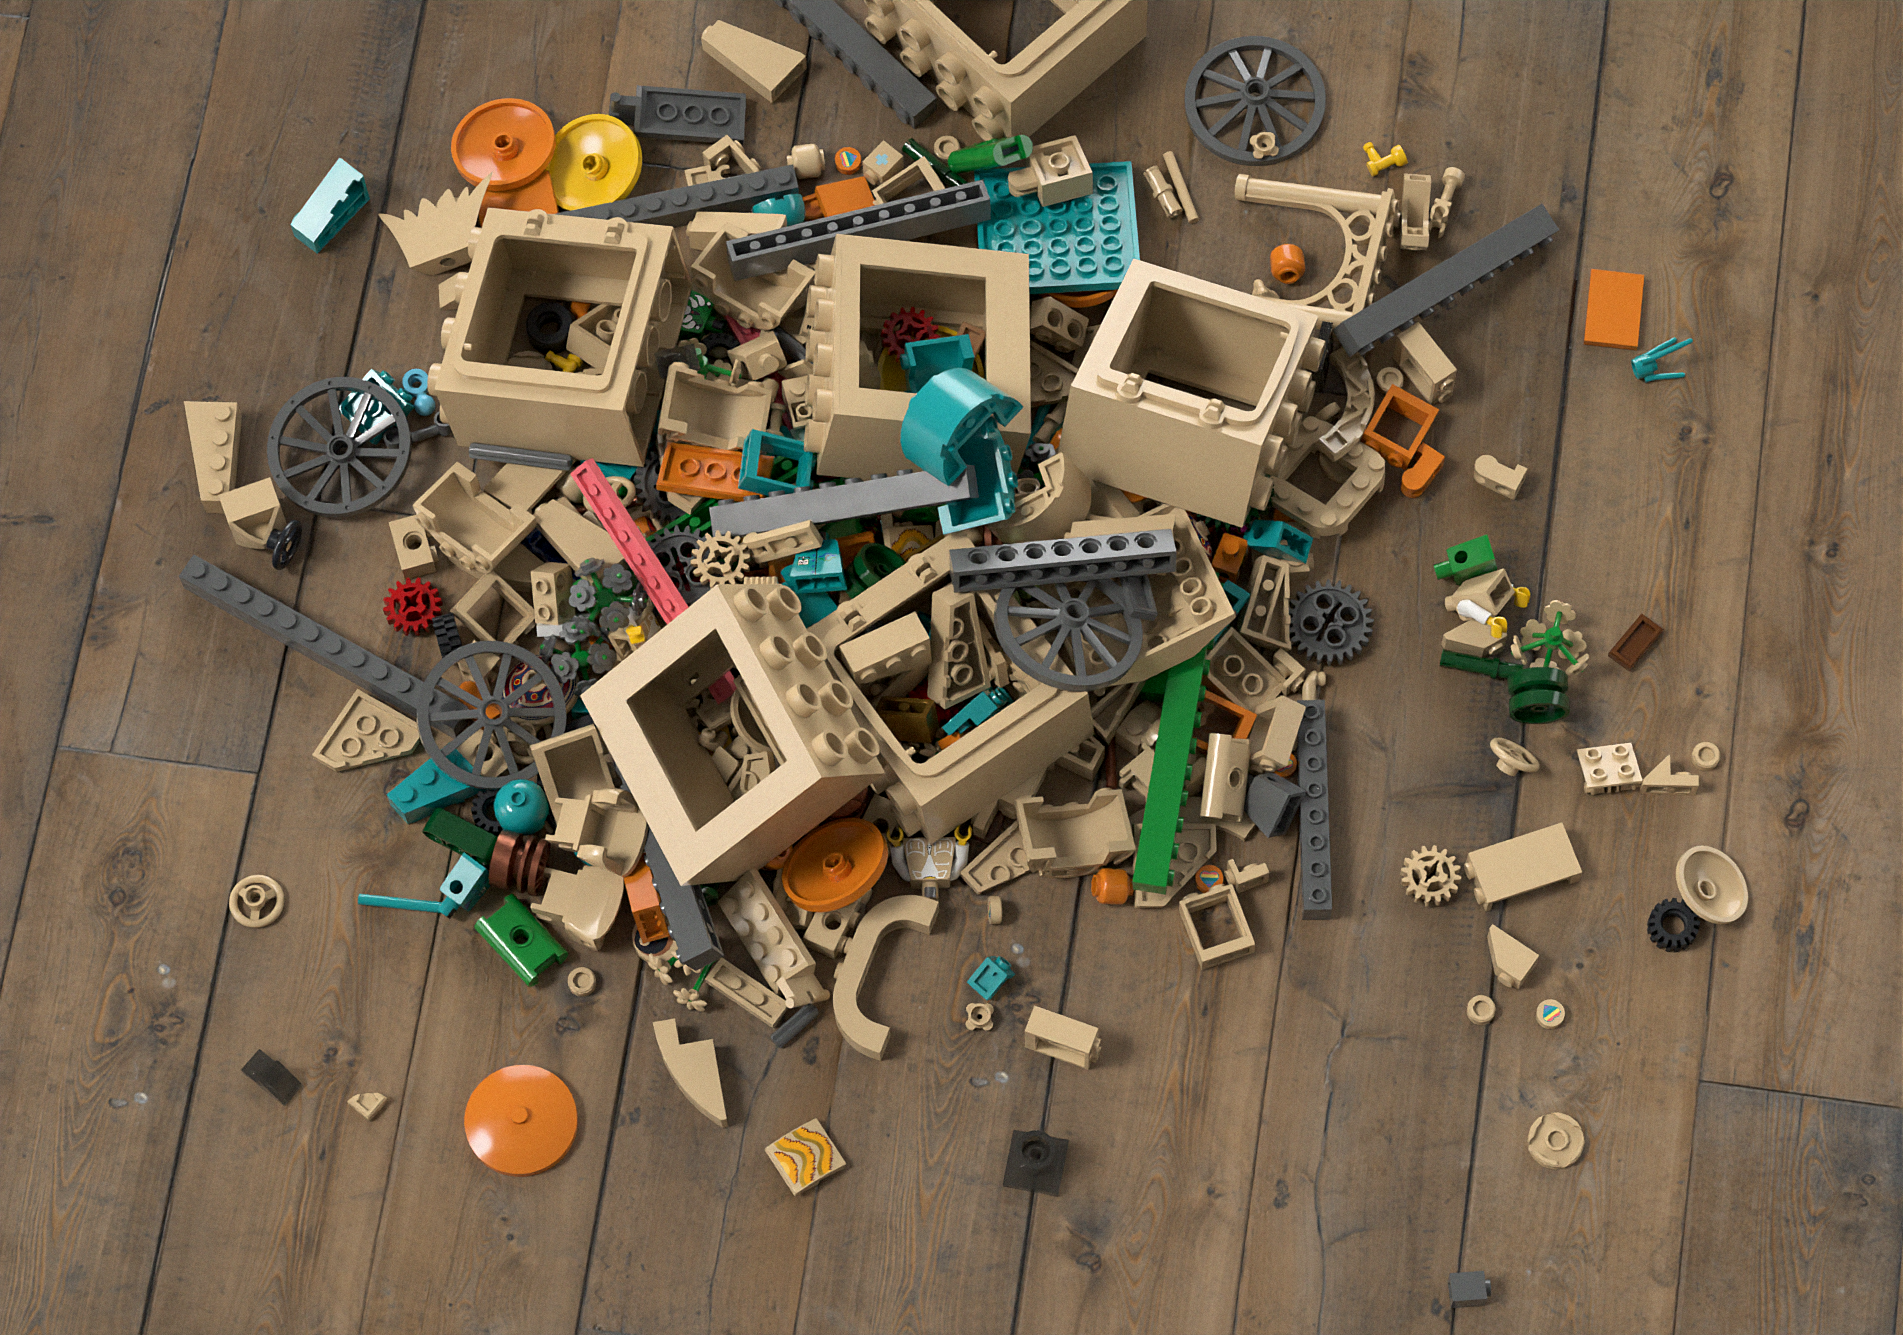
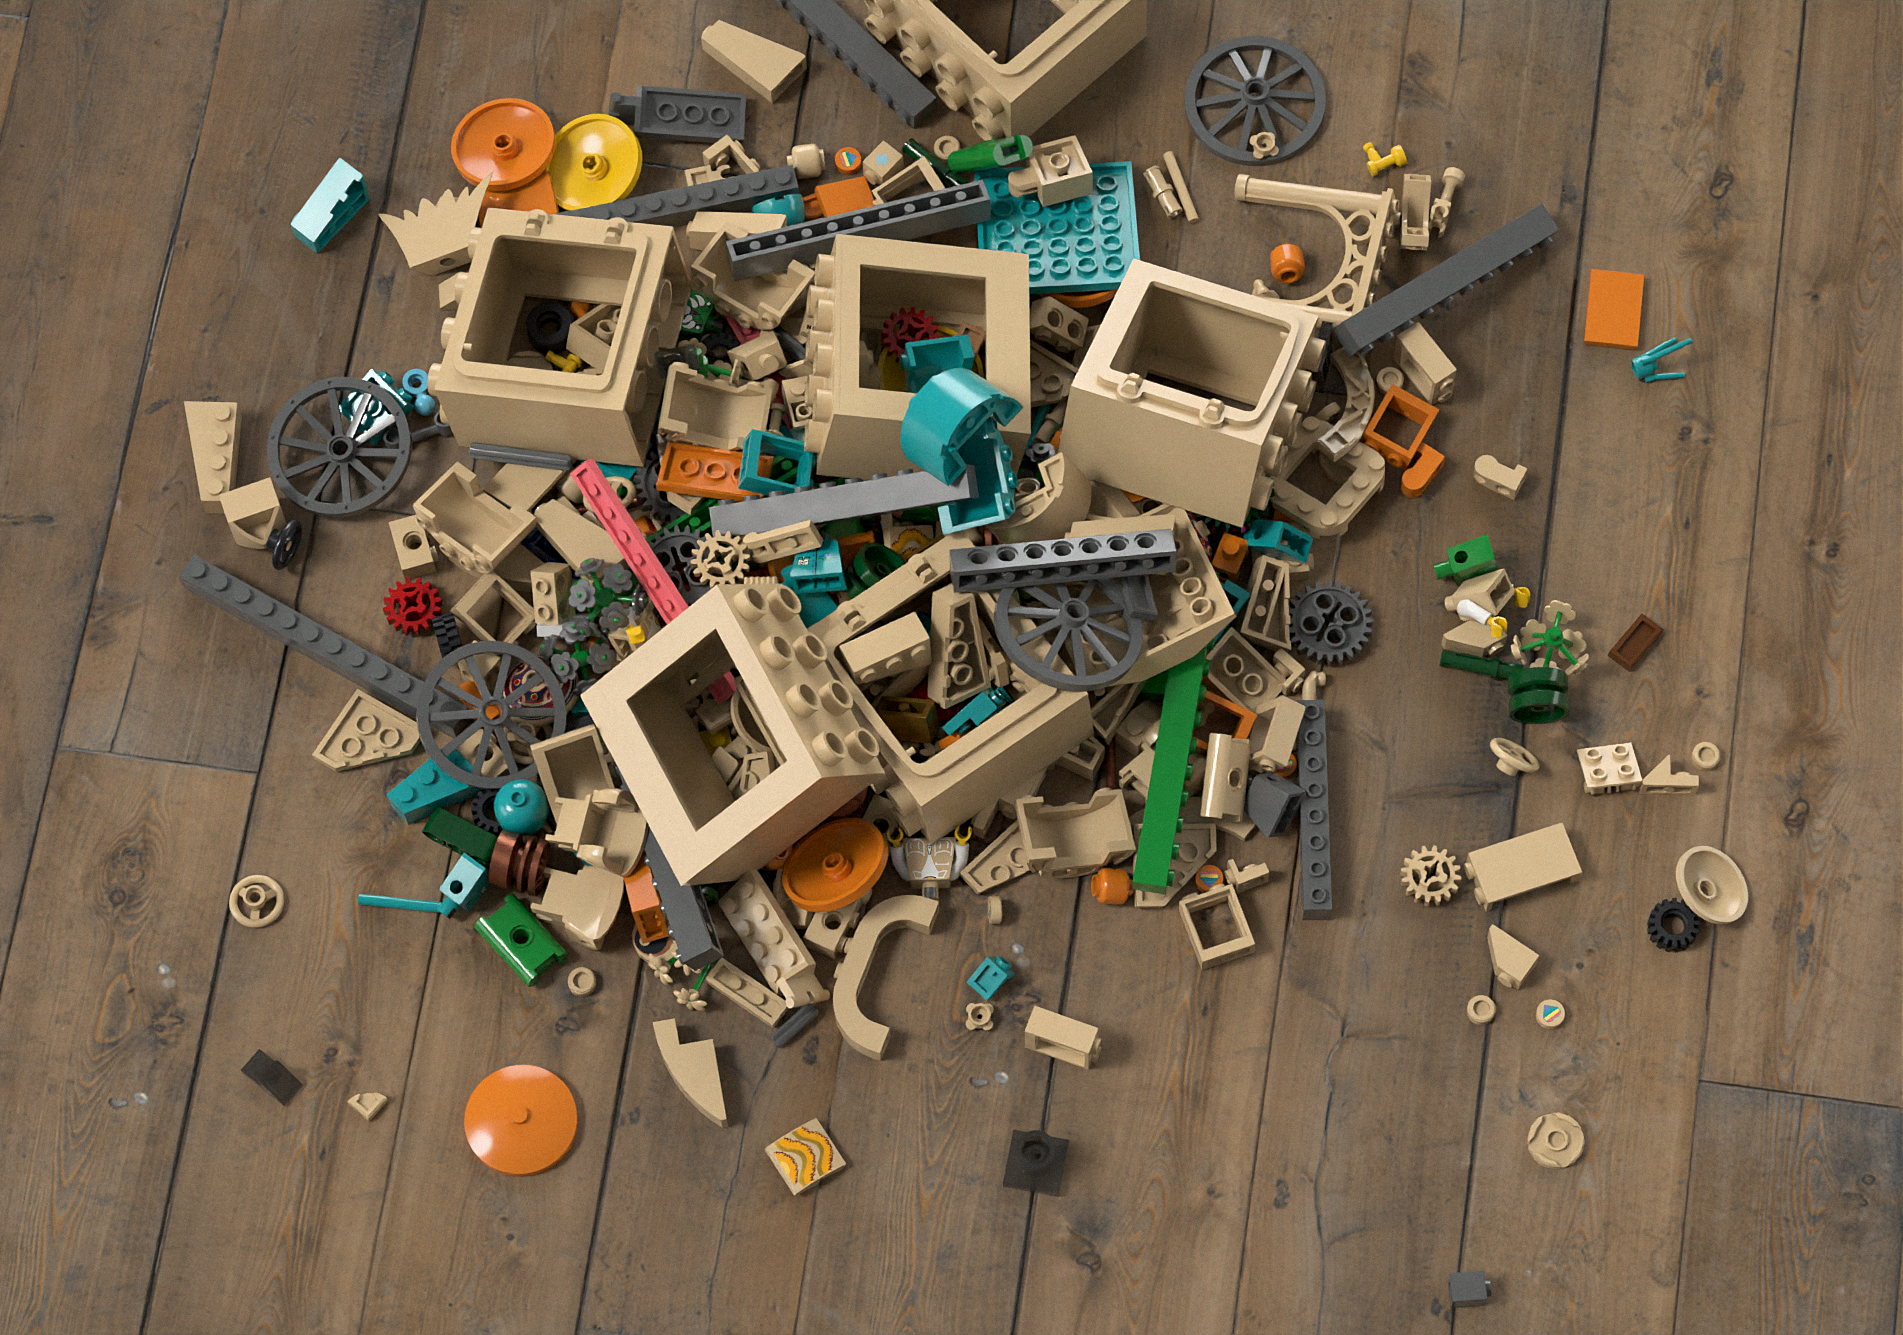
(712, 740): tan arm -> none

